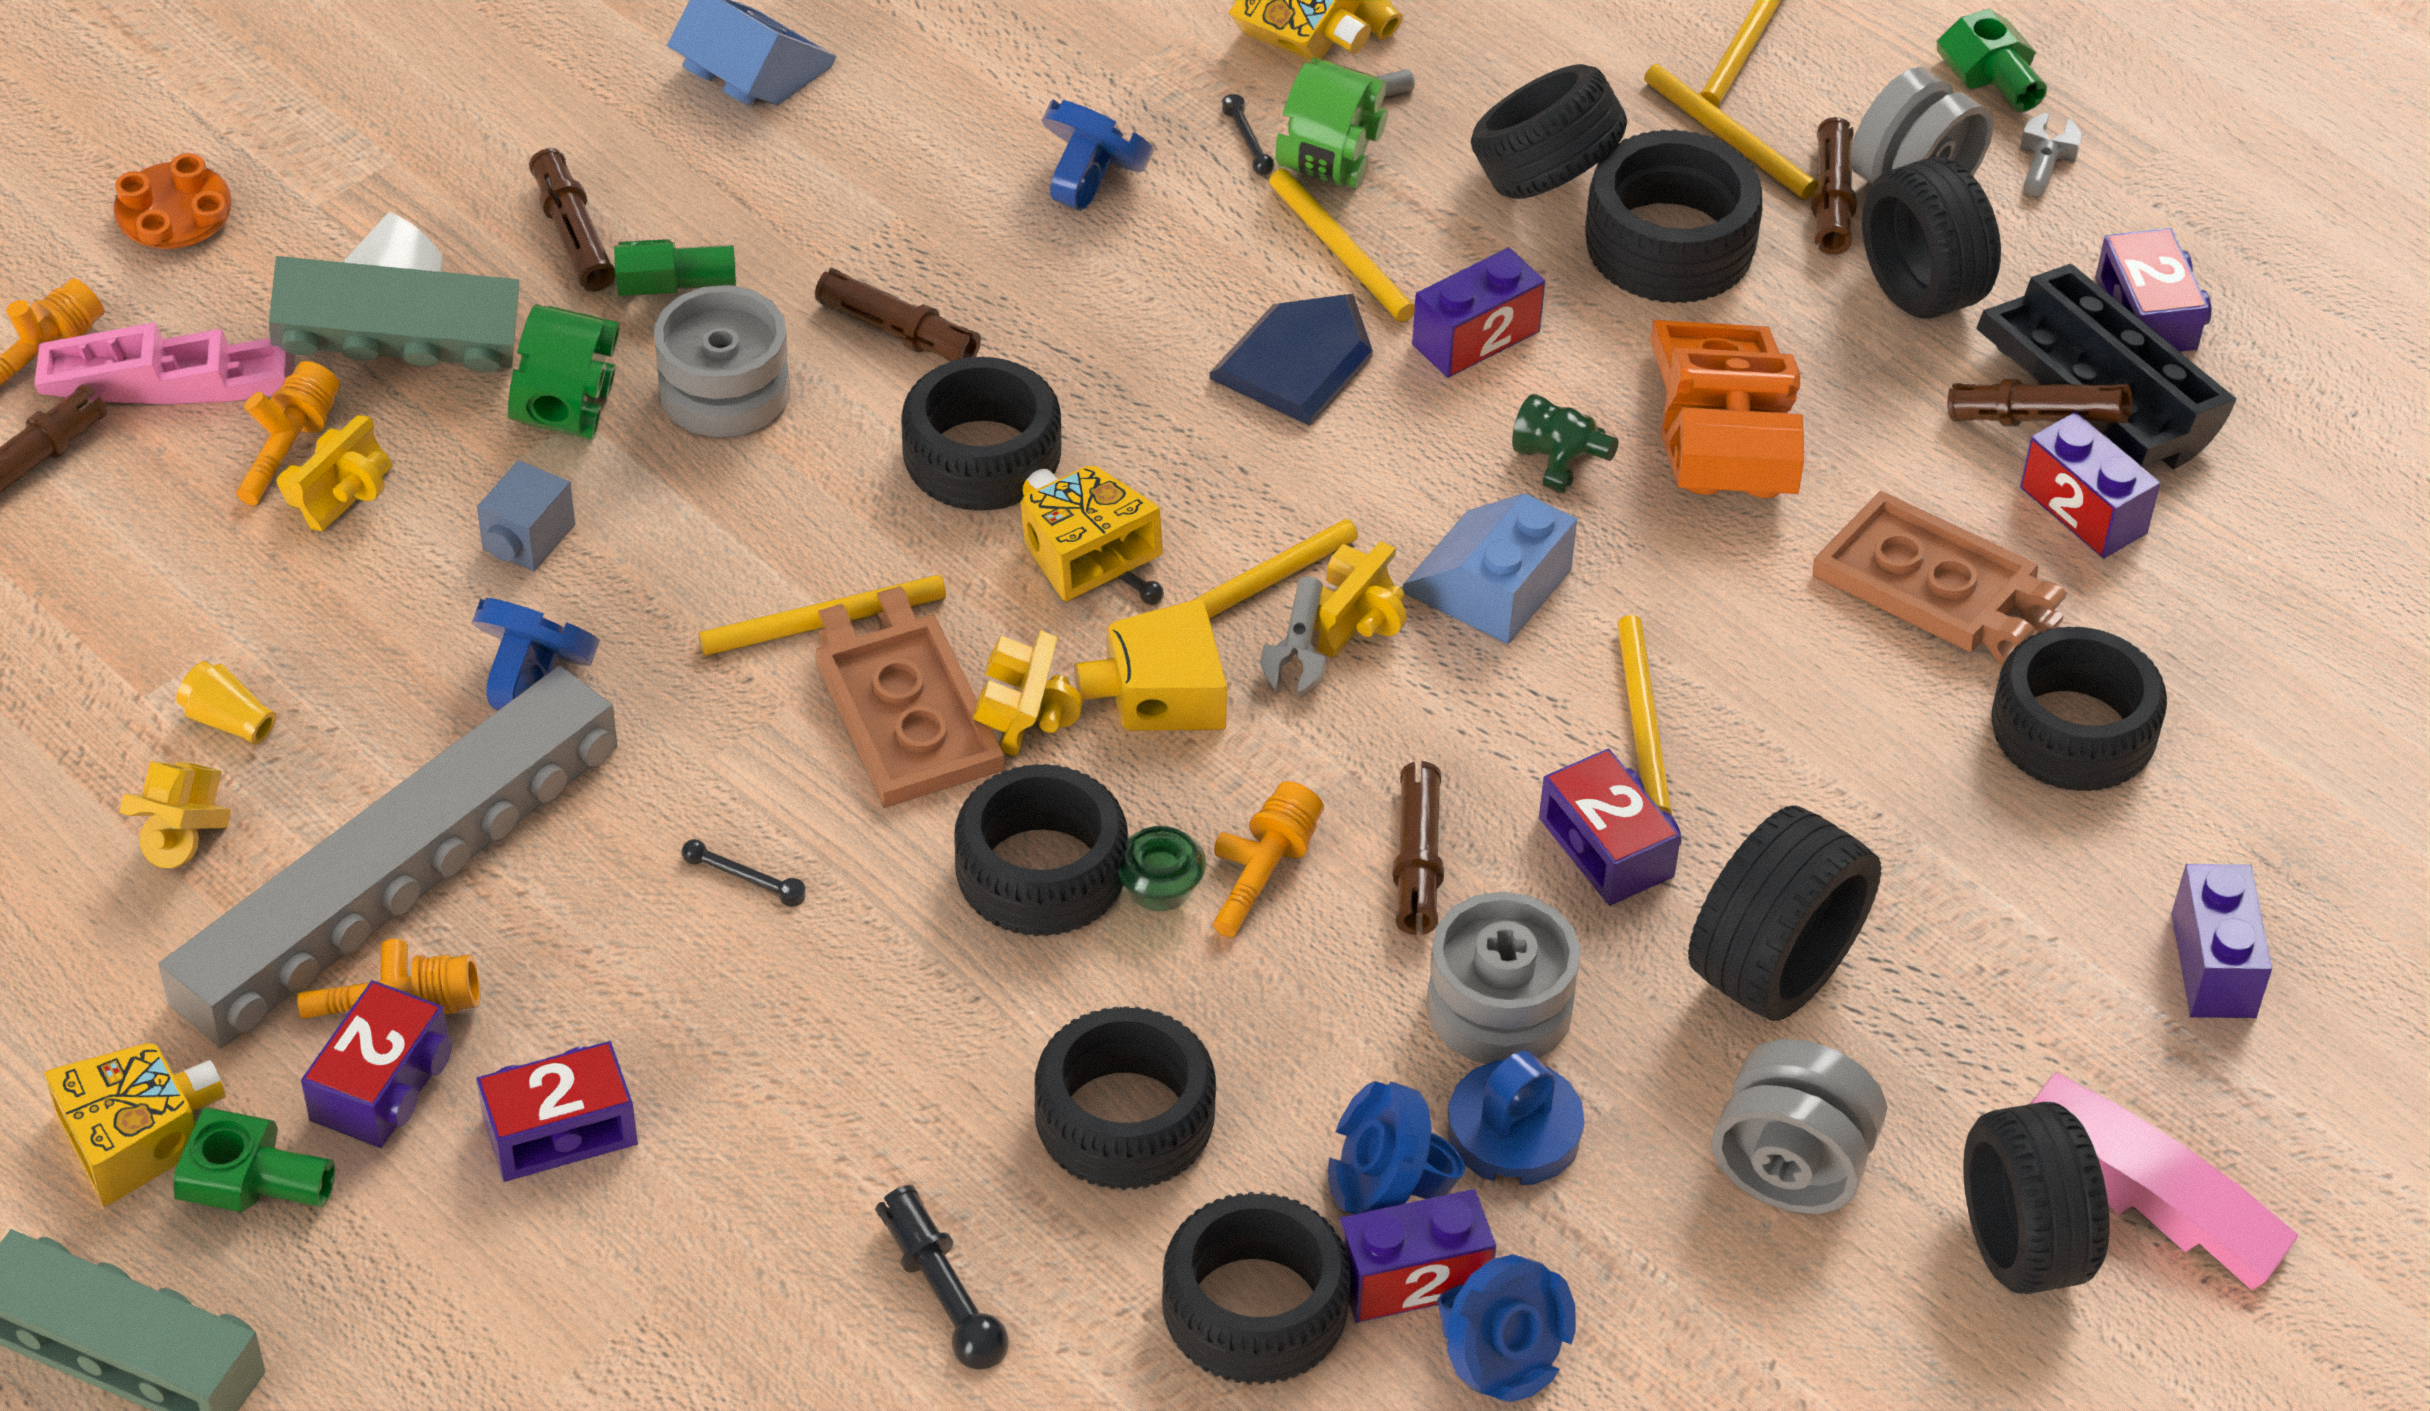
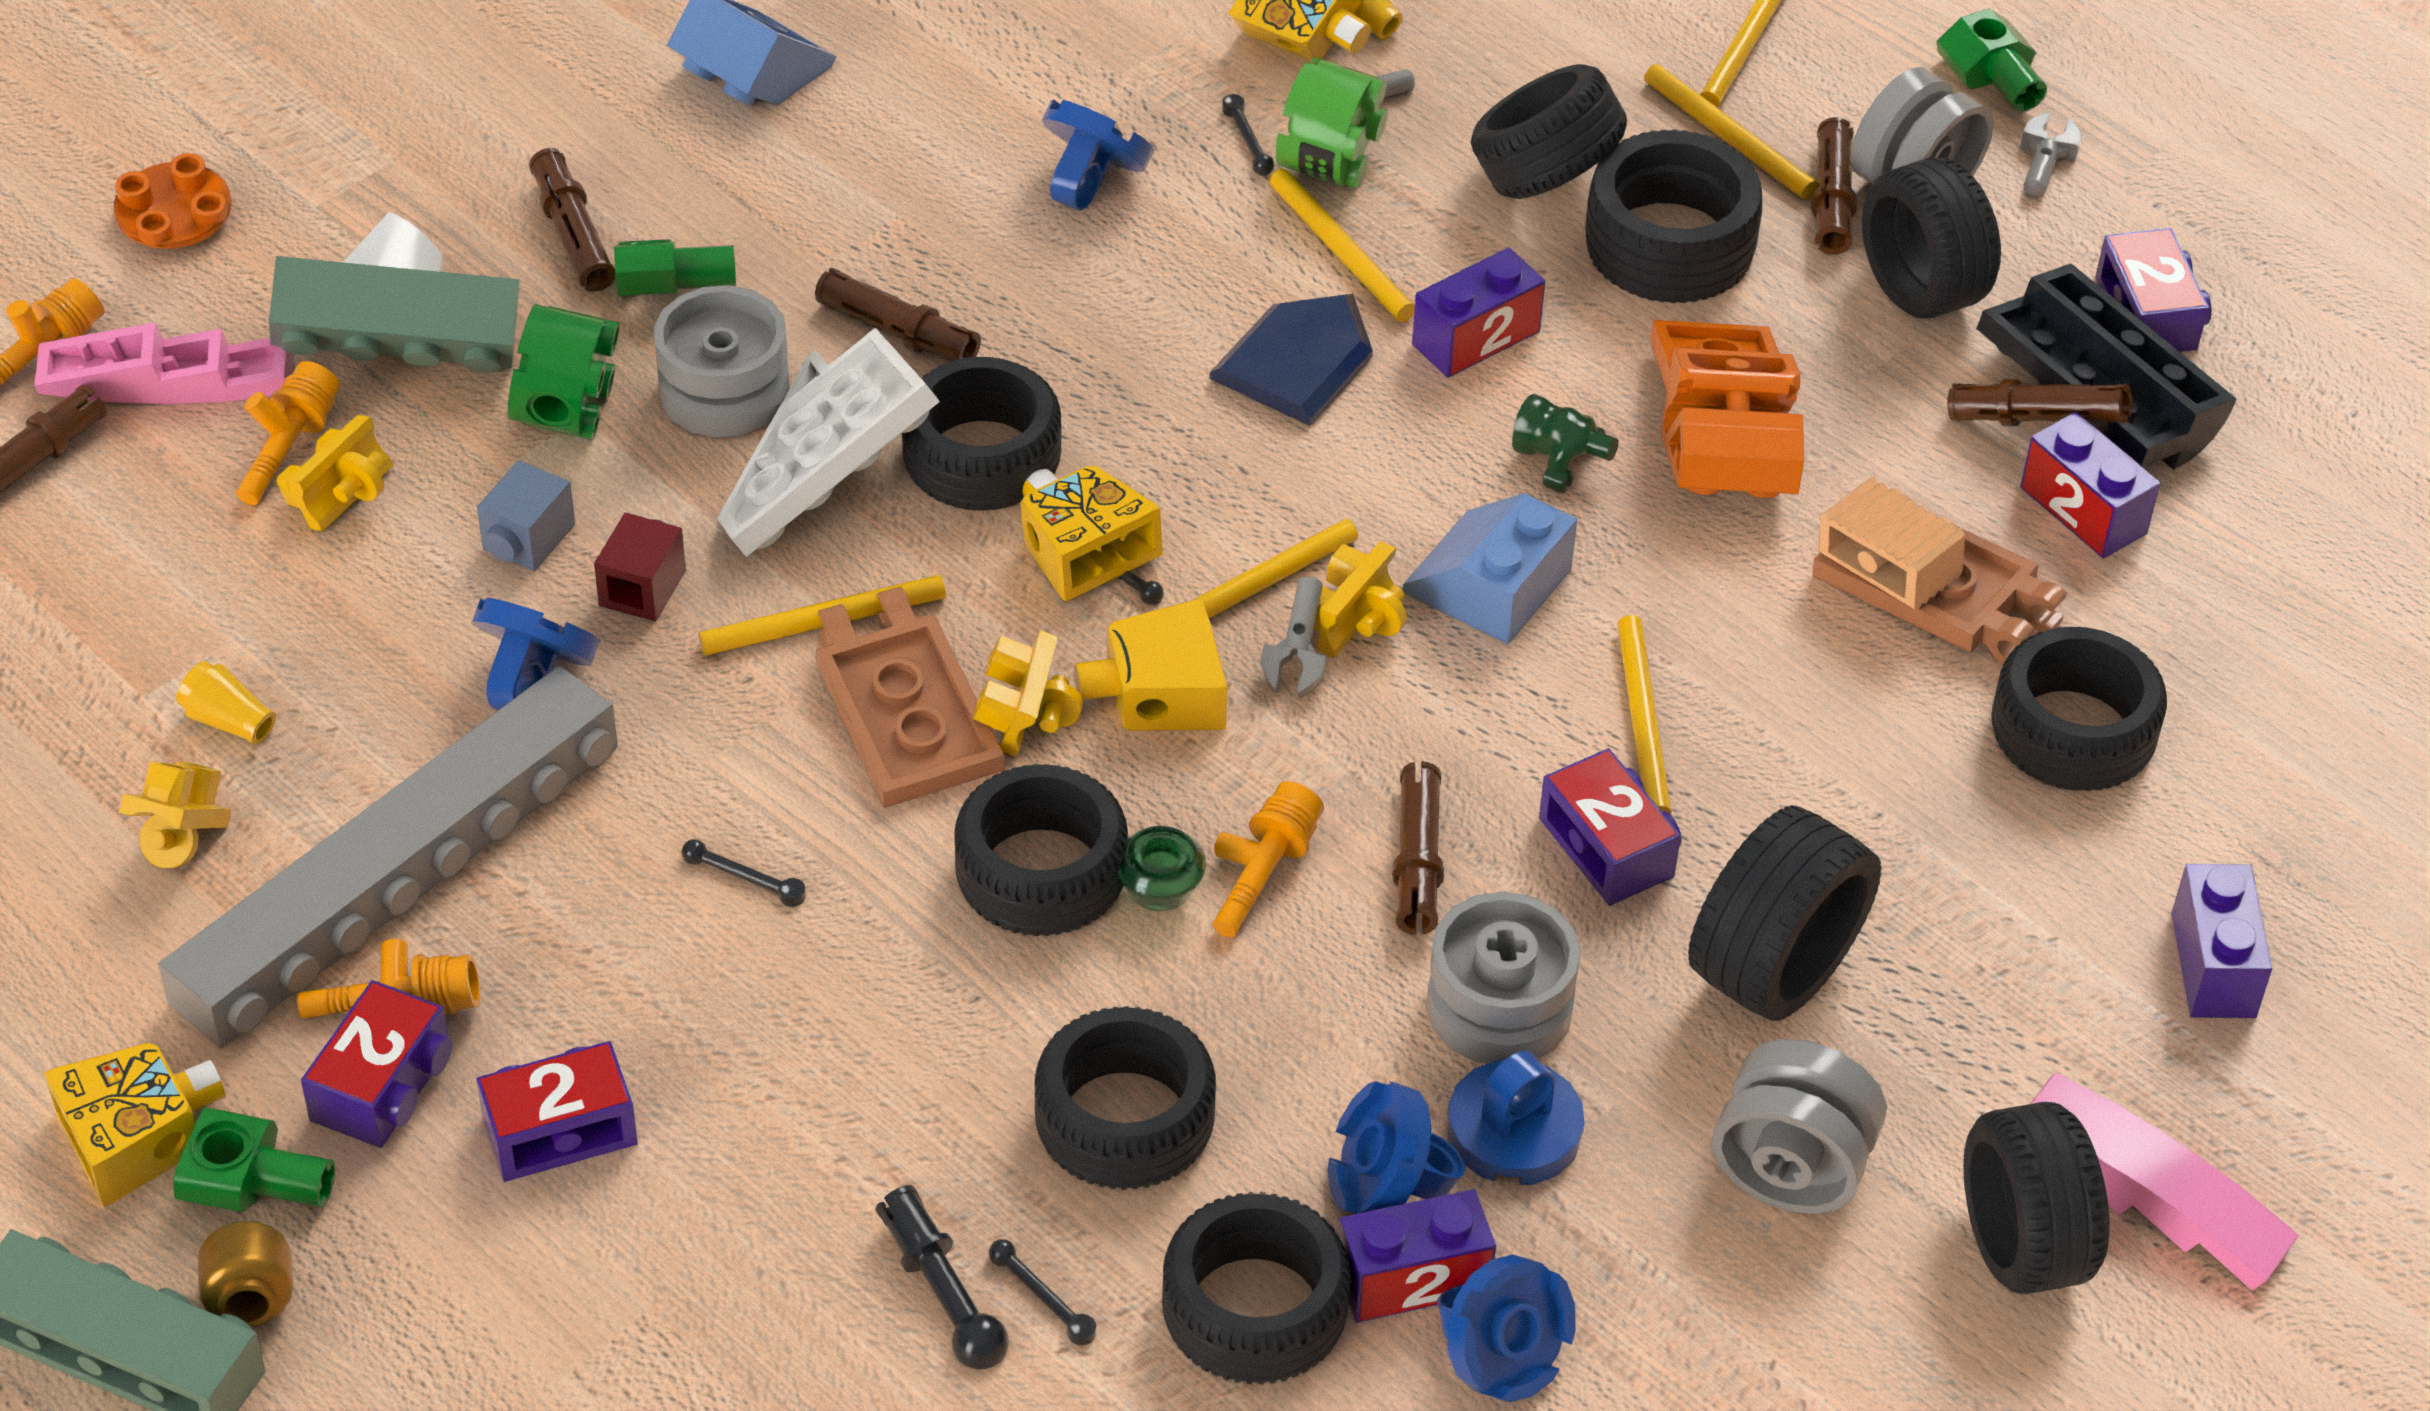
(245, 1272): none -> pearl gold head
(640, 566): none -> dark red brick
(821, 433): none -> white wing
(1080, 1326): none -> black hinge
(1892, 542): none -> light nougat brick

